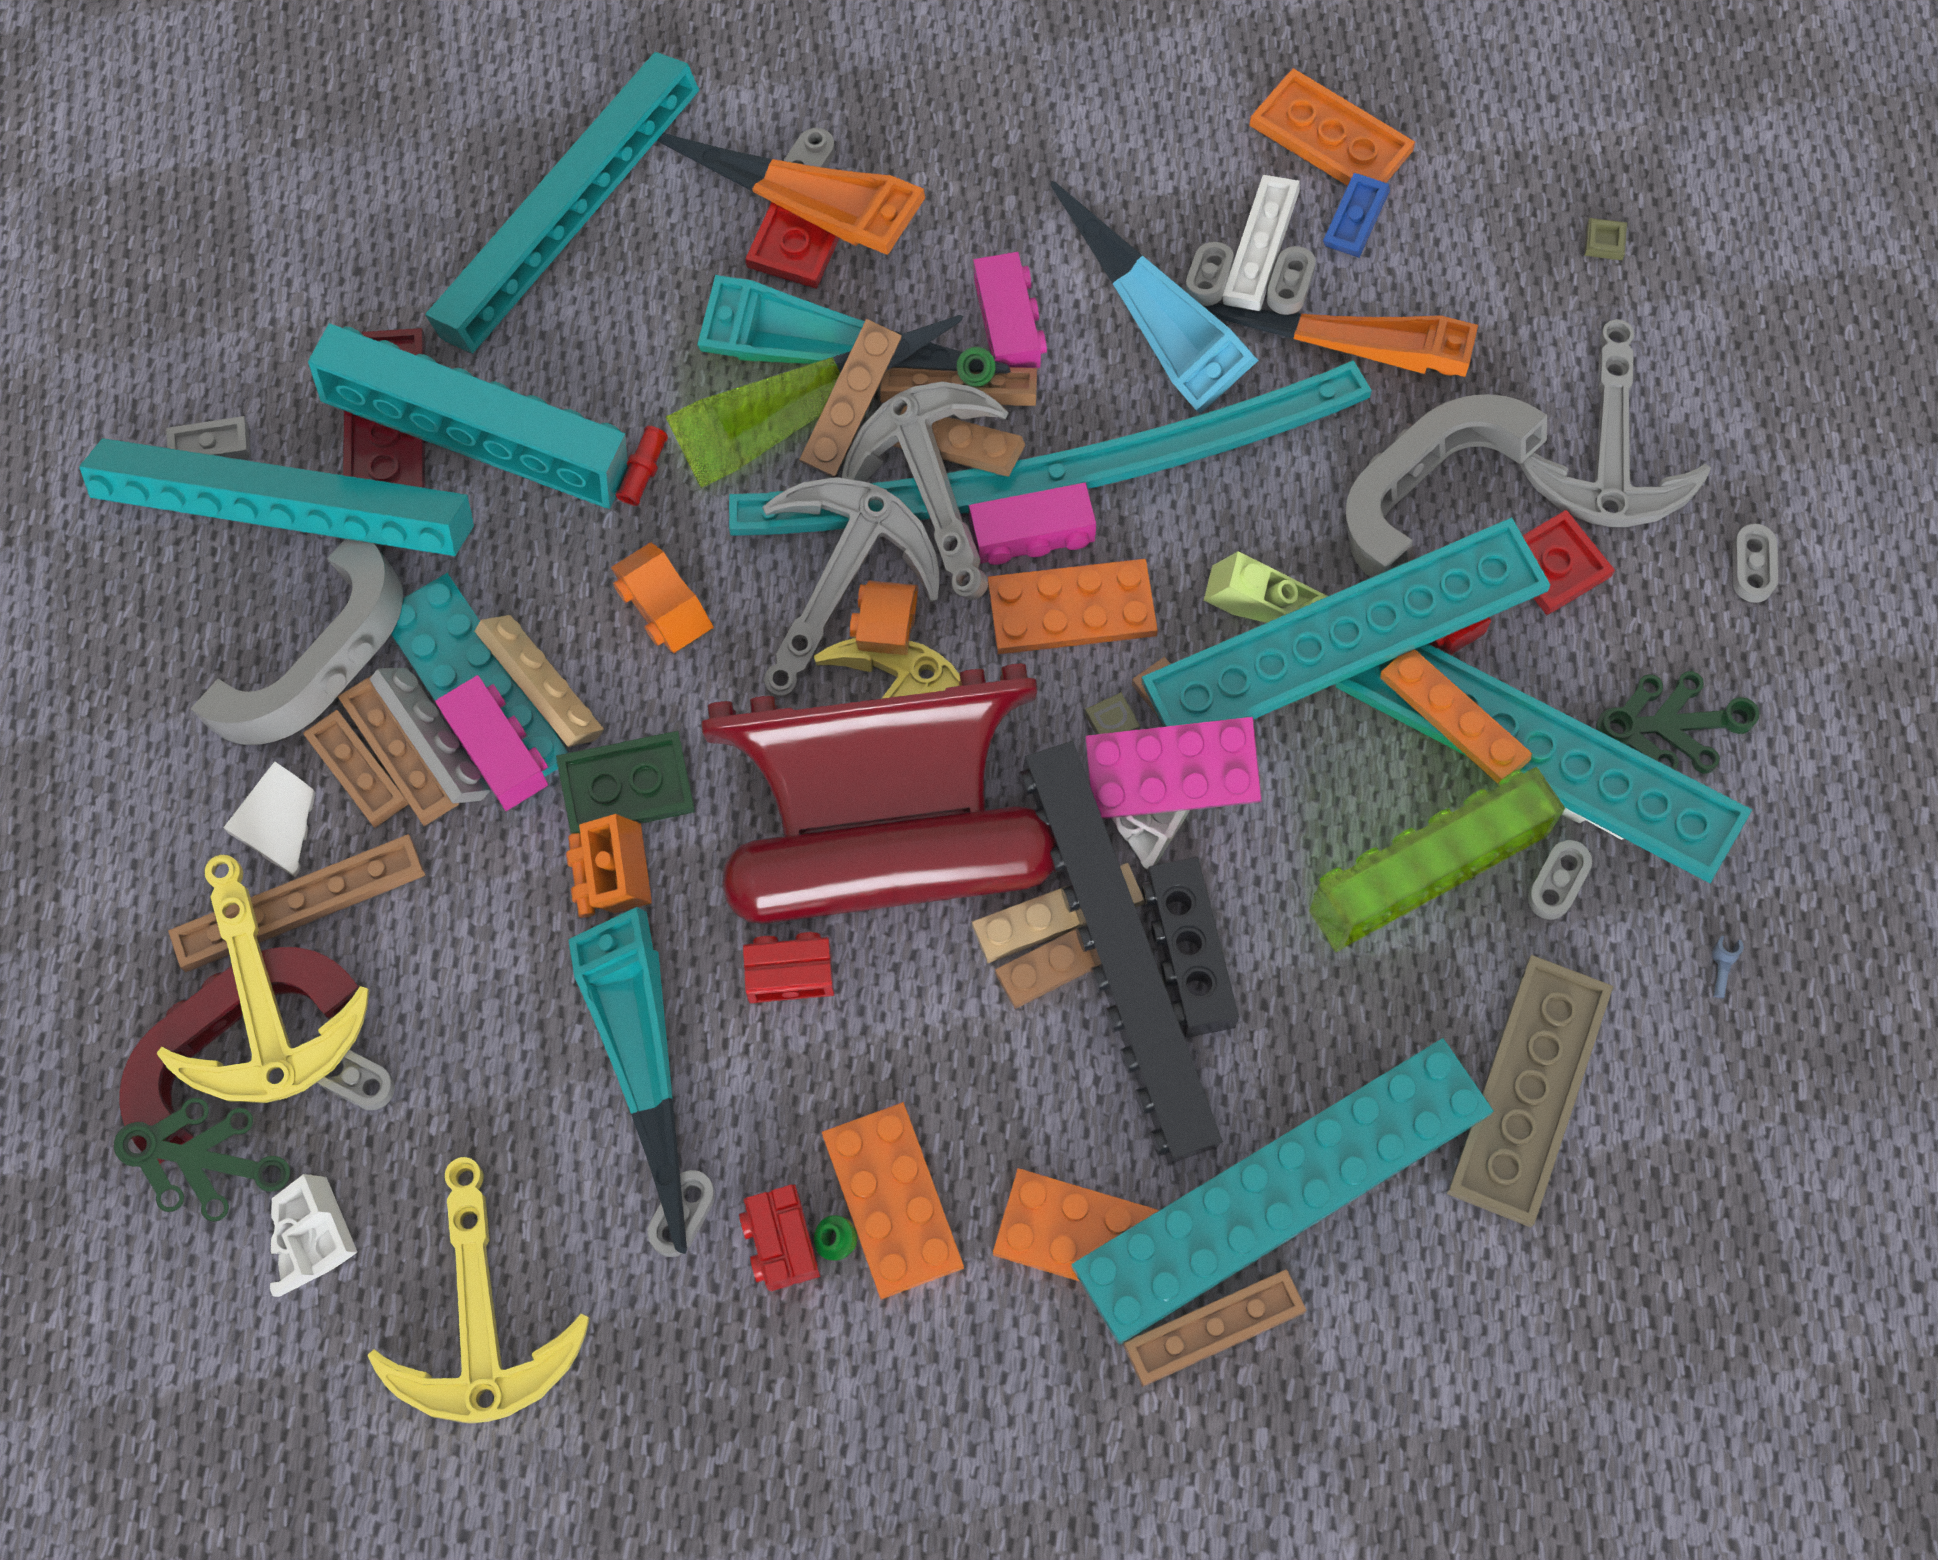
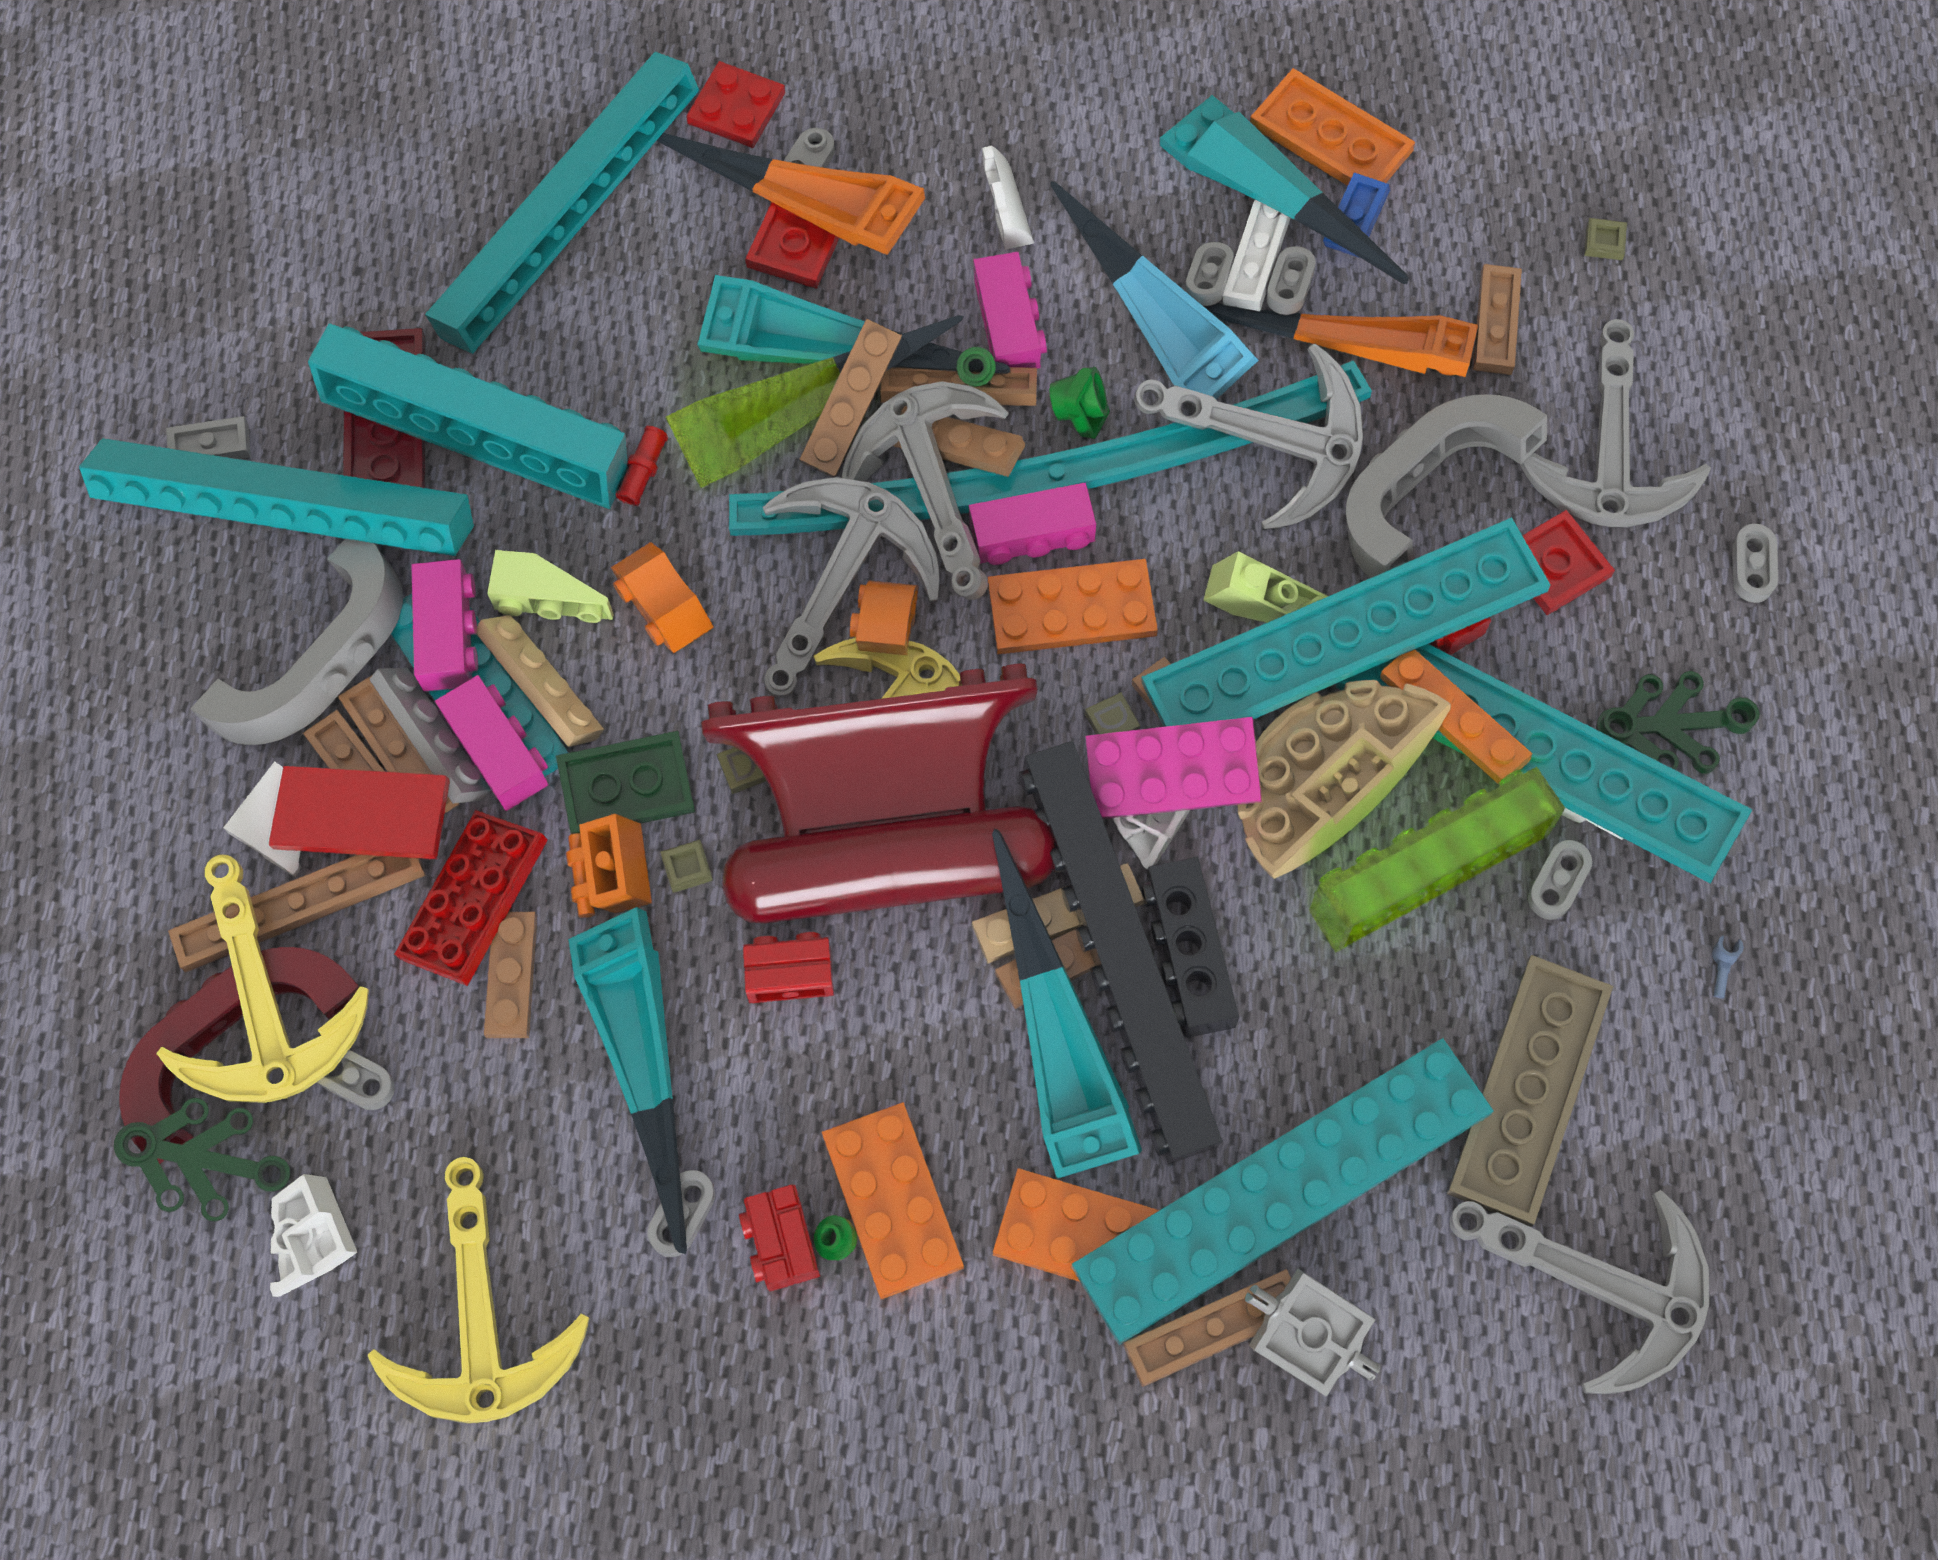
(359, 812): none -> red tile
(443, 624): none -> dark pink brick
(471, 897): none -> red tile
(511, 977): none -> medium nougat plate
(534, 585): none -> yellowish green slope
(686, 866): none -> olive tile
(736, 104): none -> red plate
(739, 770): none -> olive tile
(1007, 202): none -> white slope
(1077, 1092): none -> teal plate
(1081, 398): none -> green piece
(1239, 156): none -> teal plate
(1296, 438): none -> light grey piece
(1312, 1332): none -> light grey plate
(1332, 765): none -> tan brick
(1497, 319): none -> medium nougat plate
(1684, 1288): none -> light grey piece

